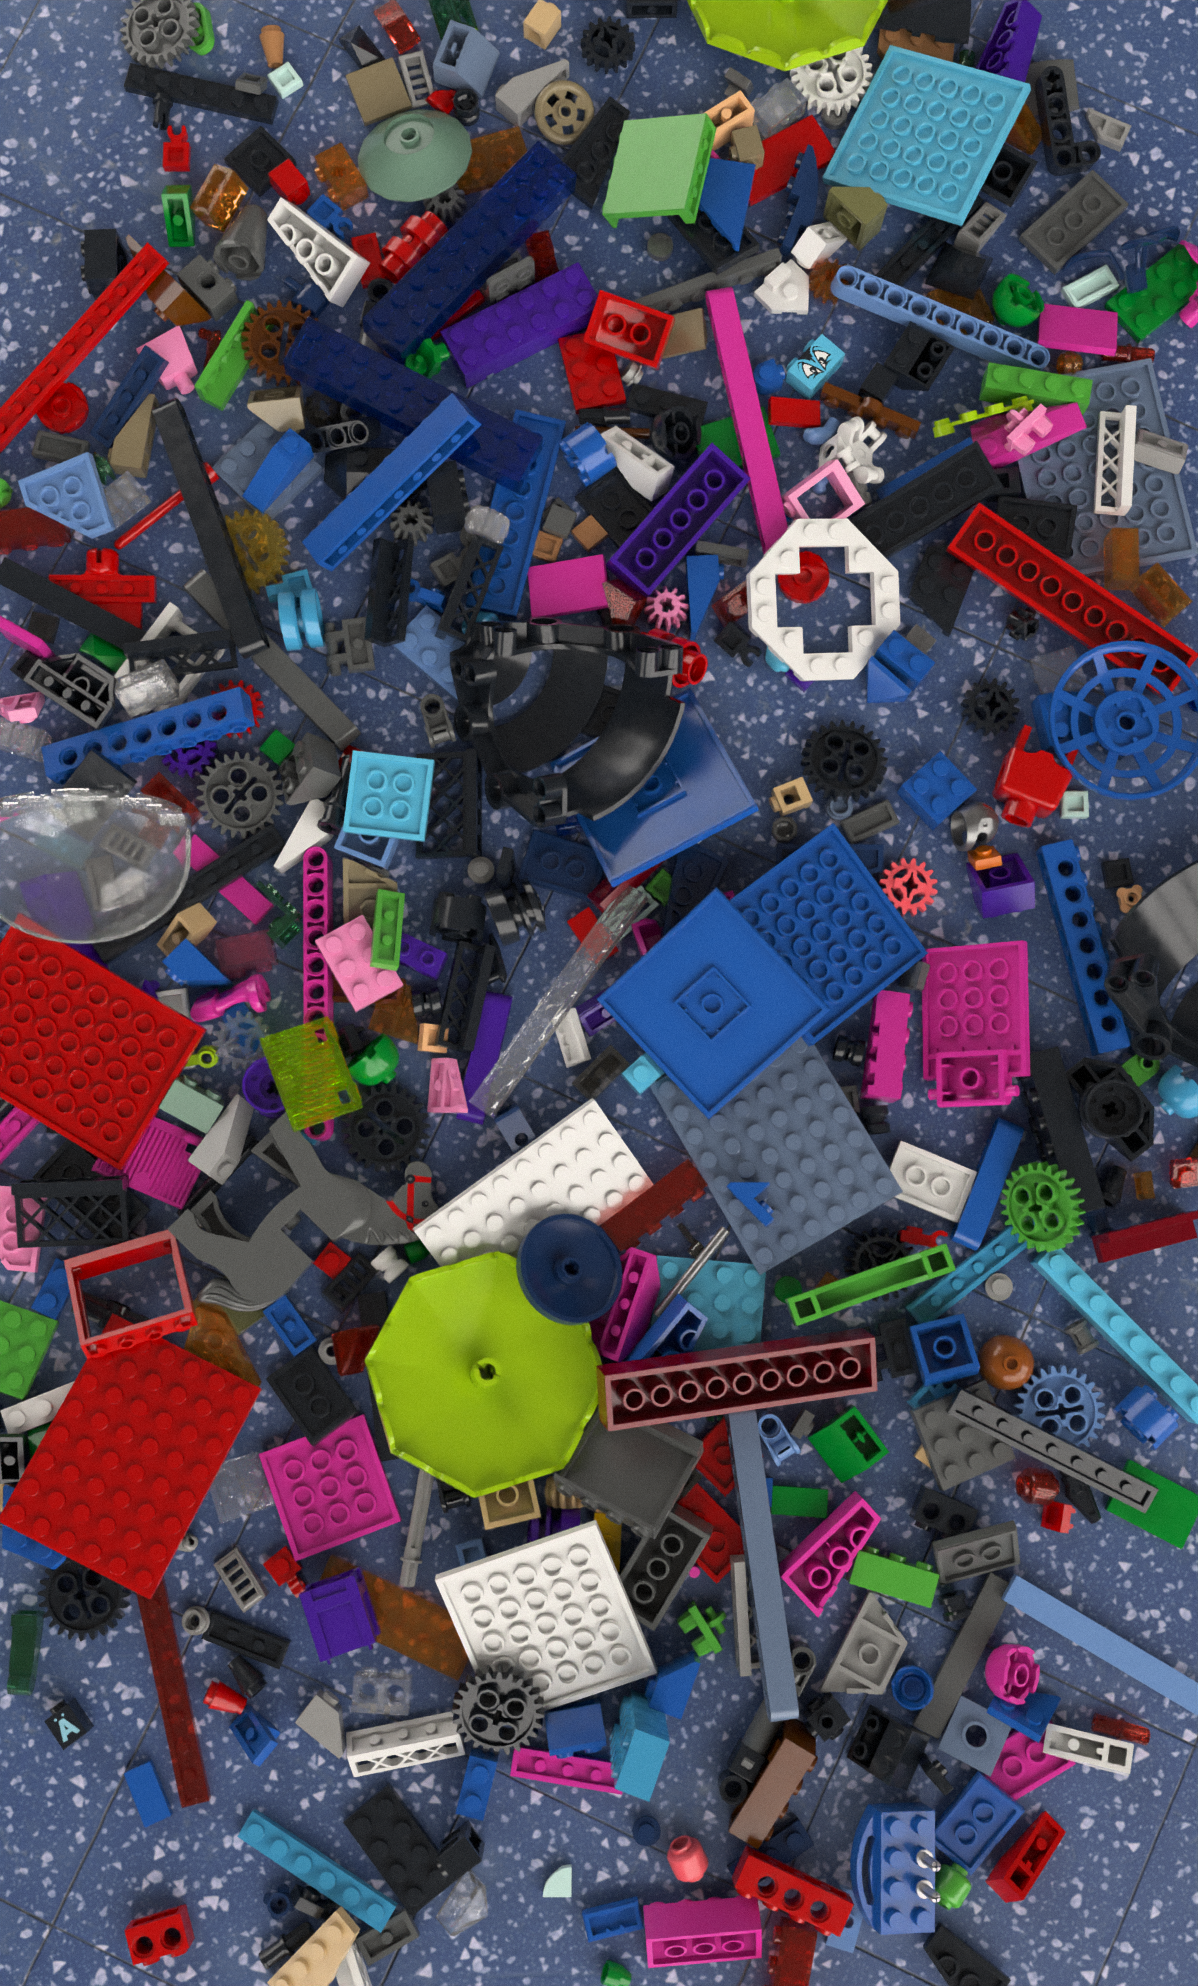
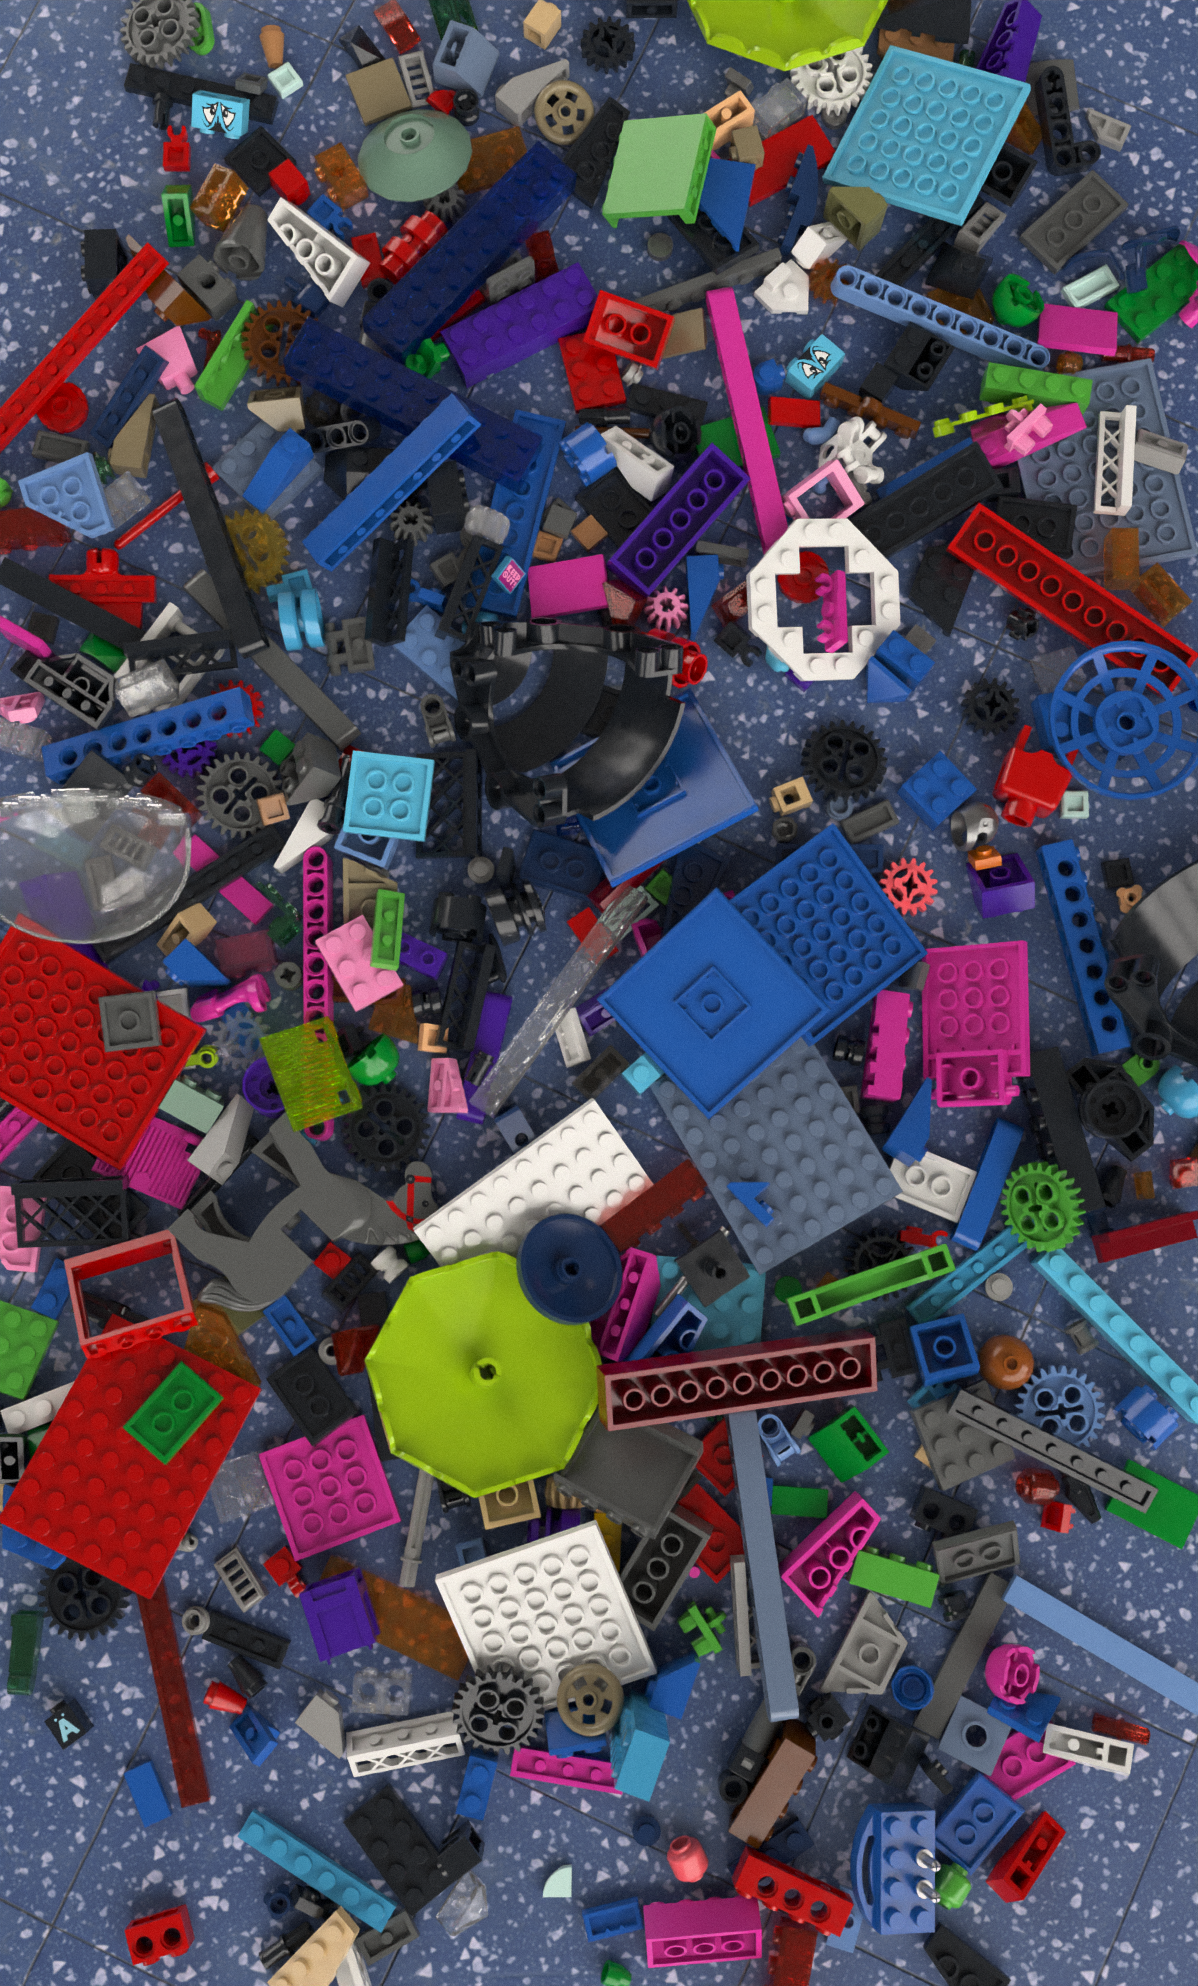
(130, 1021): none -> dark grey tile
(140, 770): none -> black wheel
(173, 1412): none -> green tile
(220, 114): none -> medium azure brick
(273, 808): none -> medium nougat tile
(291, 981): none -> dark grey wheel
(479, 1068): none -> black pin
(508, 575): none -> tile
(613, 1693): none -> dark tan plate
(712, 1268): none -> black tile
(833, 610): none -> dark pink plate
(913, 1128): none -> blue slope

